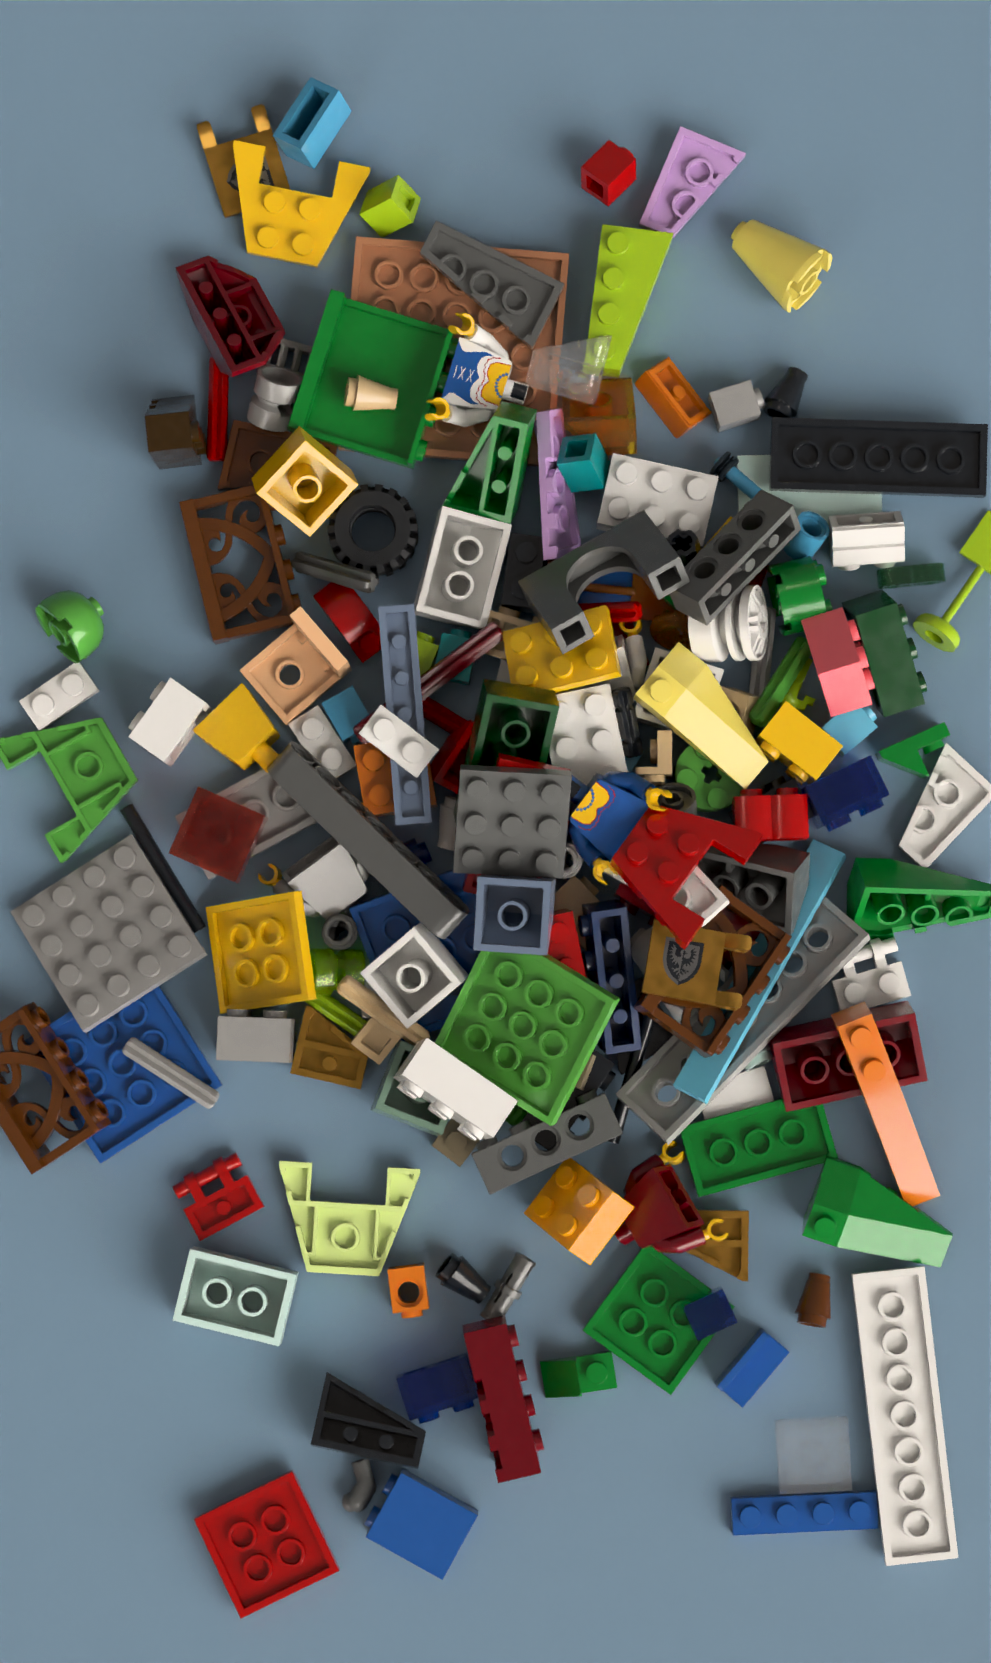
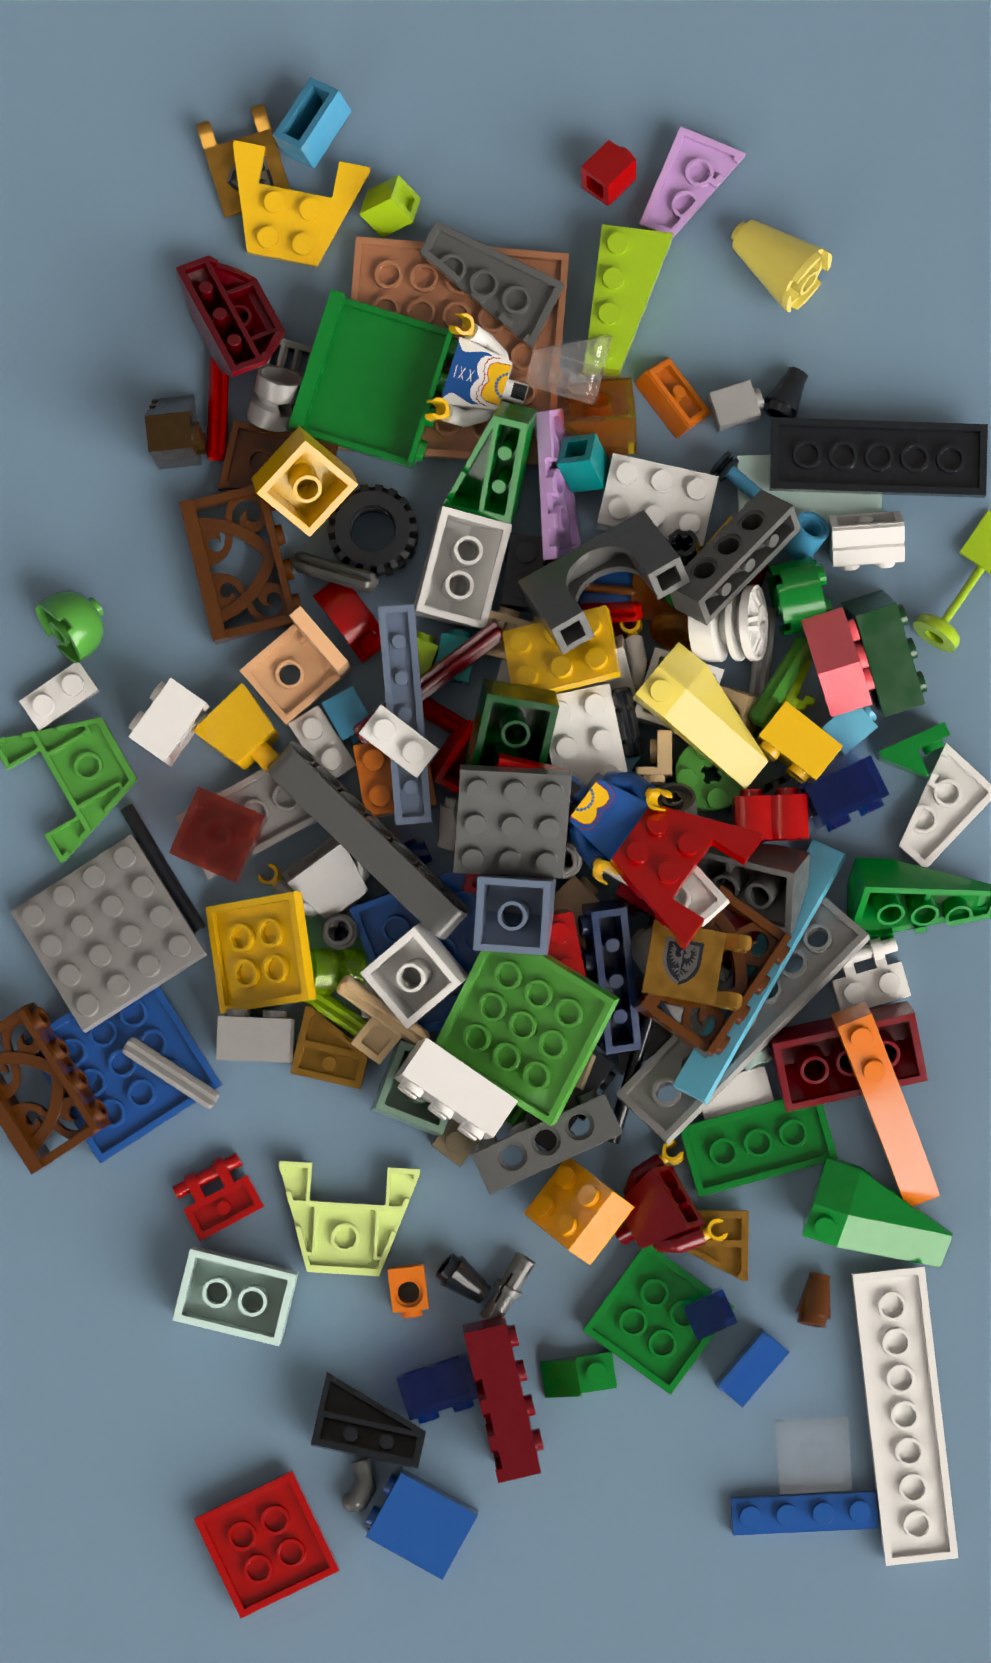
(369, 395): tan cone -> none
(911, 576): clear green beam -> none

